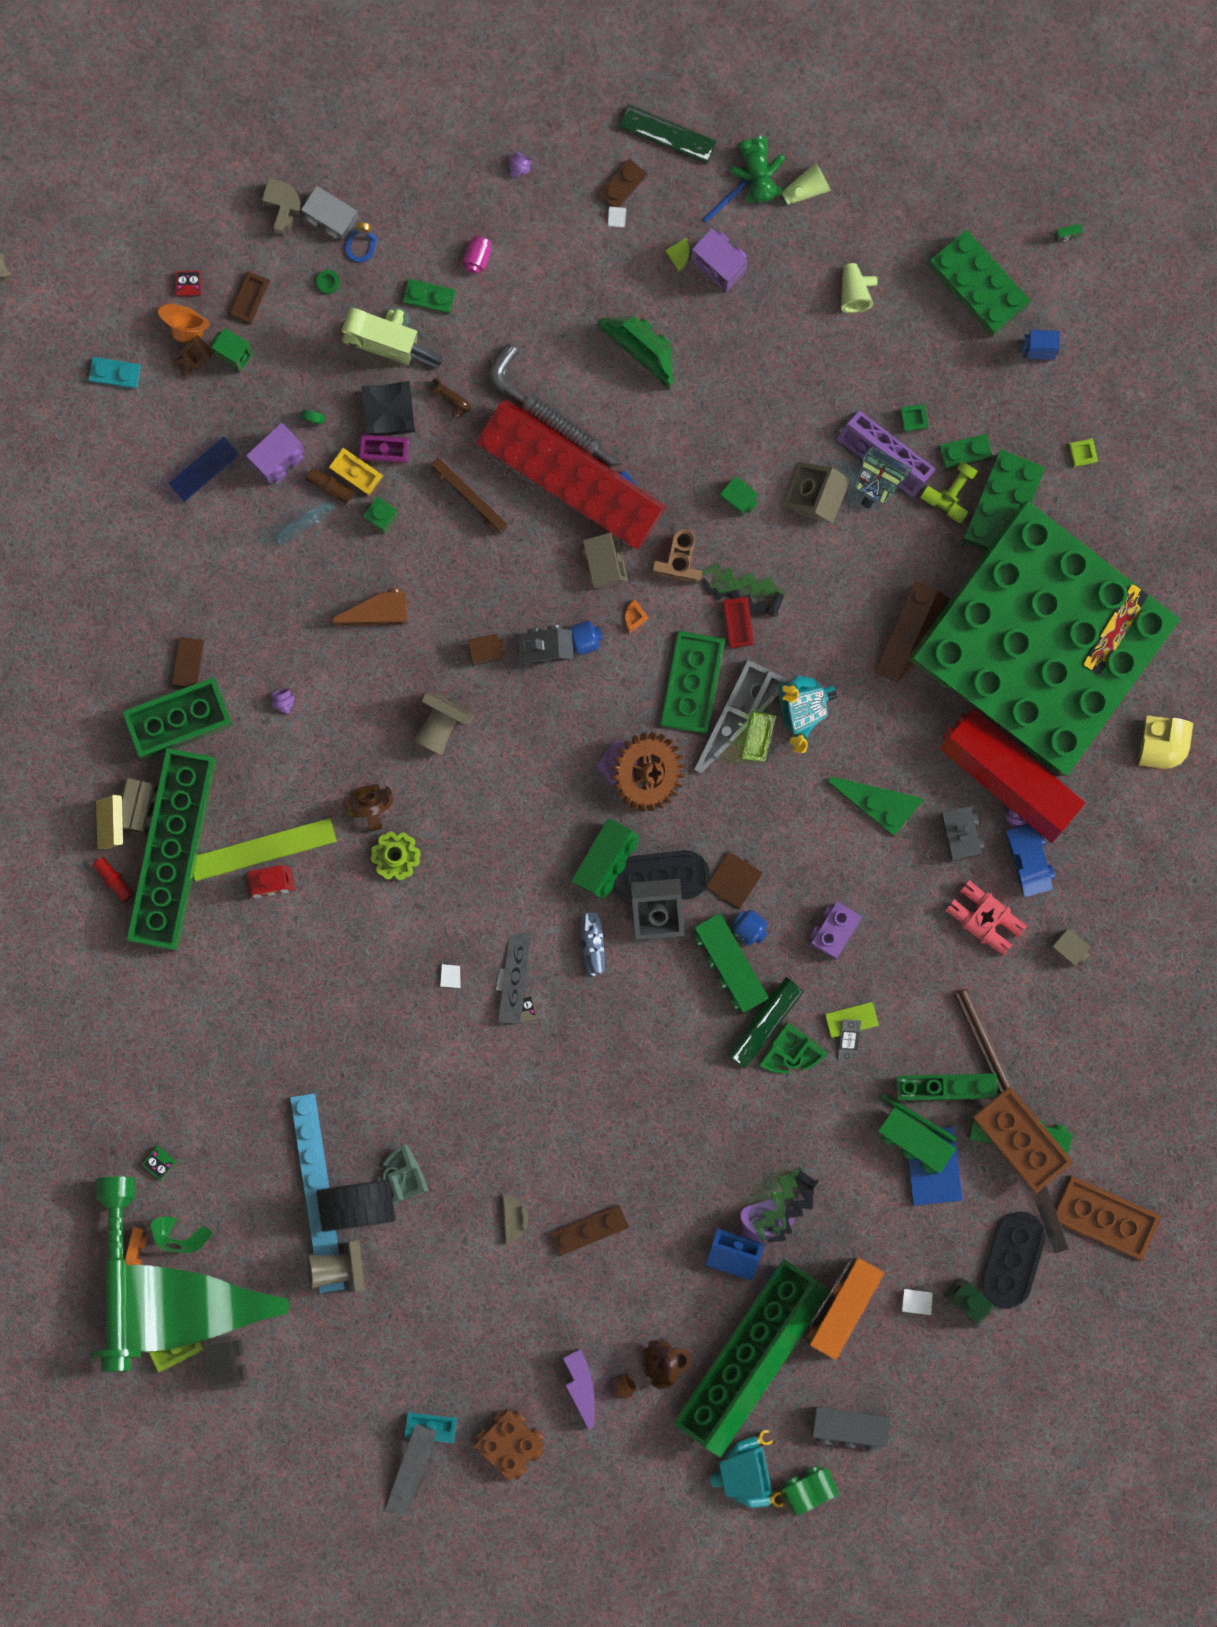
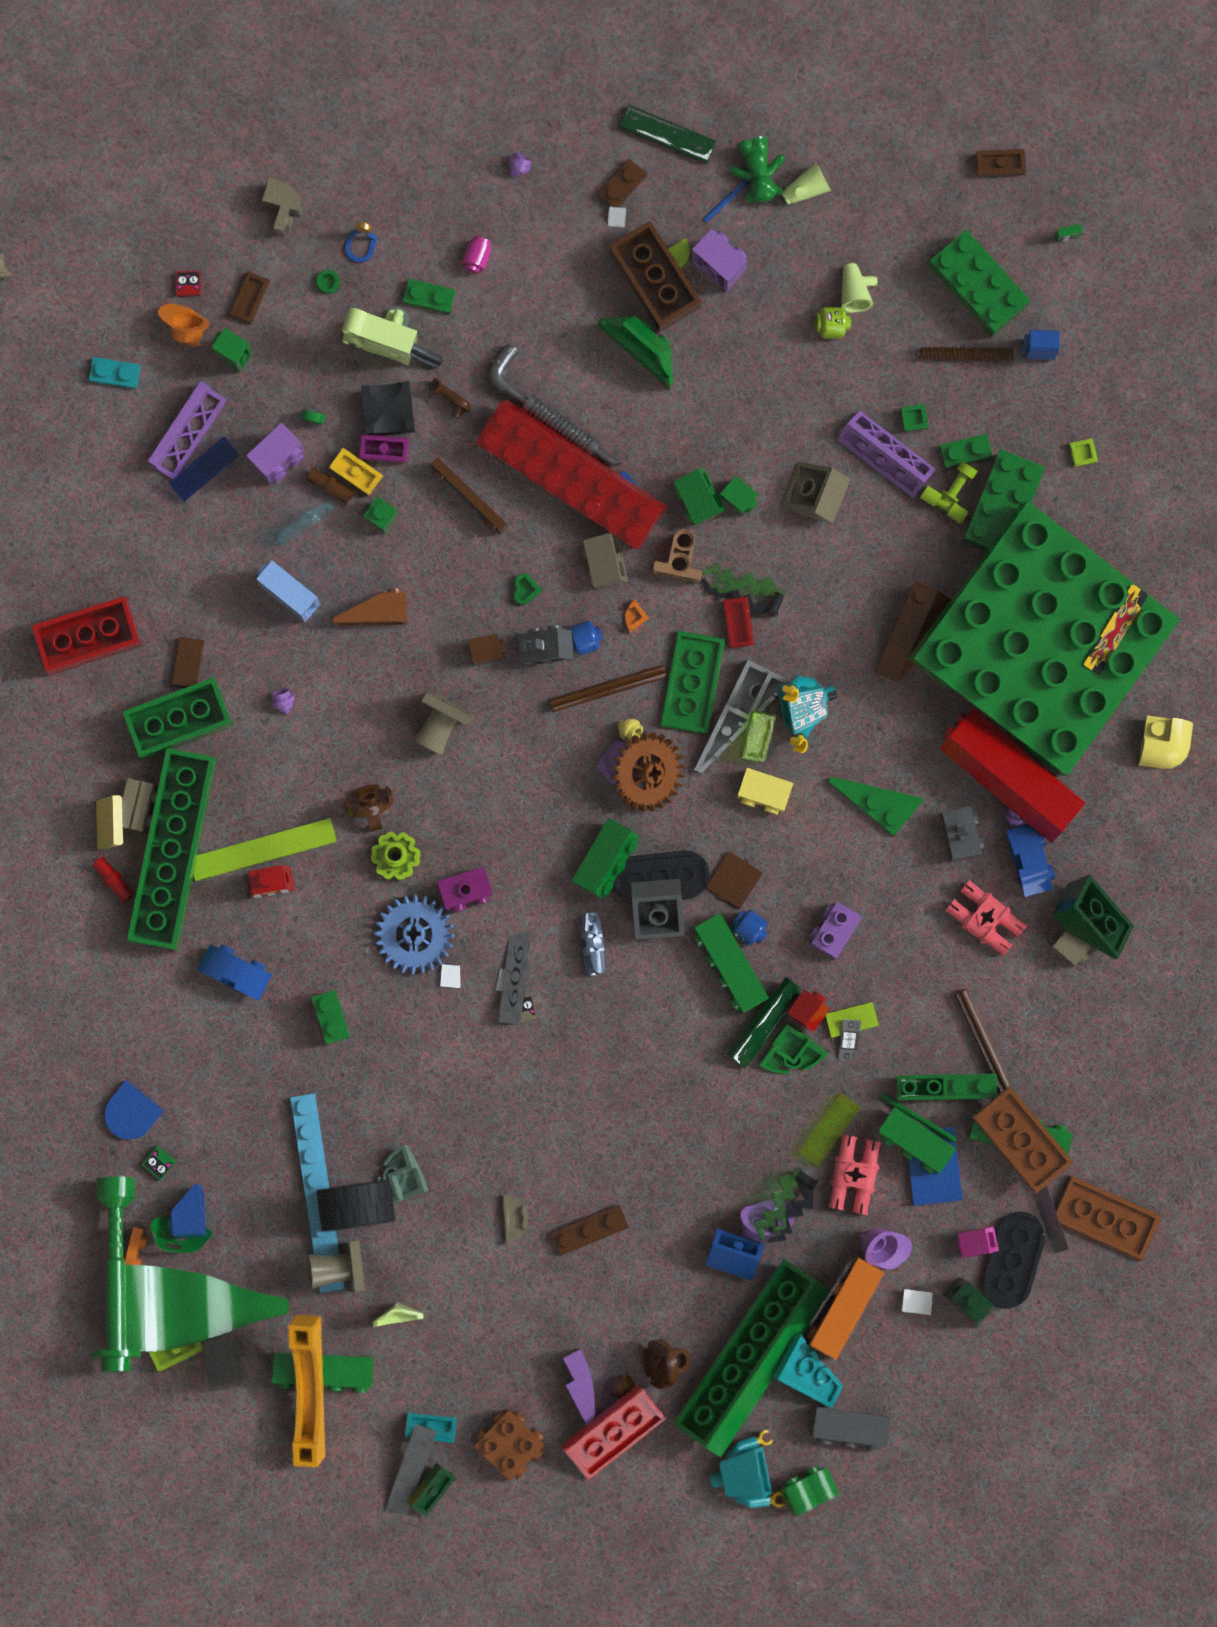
(86, 635): none -> red brick
(131, 1112): none -> blue tile
(179, 425): none -> medium lavender fence
(189, 1215): none -> blue slope
(193, 355): reddish brown plate -> none
(235, 972): none -> blue brick
(287, 590): none -> light blue brick
(307, 1354): none -> light orange arch
(329, 213): light grey brick -> none
(331, 1017): none -> green brick
(337, 1372): none -> green brick
(396, 1314): none -> yellowish green slope
(414, 910): none -> medium blue gear
(431, 1489): none -> dark green plate
(465, 889): none -> magenta brick
(525, 589): none -> green tile
(607, 688): none -> reddish brown axle
(613, 1432): none -> tile
(629, 728): none -> light yellow plate
(654, 276): none -> reddish brown brick
(698, 496): none -> green brick
(764, 791): none -> light yellow brick
(807, 1373): none -> teal wing
(809, 1010): none -> red brick
(829, 1129): none -> clear neon green tile
(832, 322): none -> lime head
(845, 1163): none -> coral pin
(880, 477): torso -> none
(885, 1248): none -> medium lavender piece
(969, 350): none -> reddish brown piece
(977, 1242): none -> dark pink brick
(1000, 162): none -> reddish brown plate
(1093, 917): none -> dark green slope

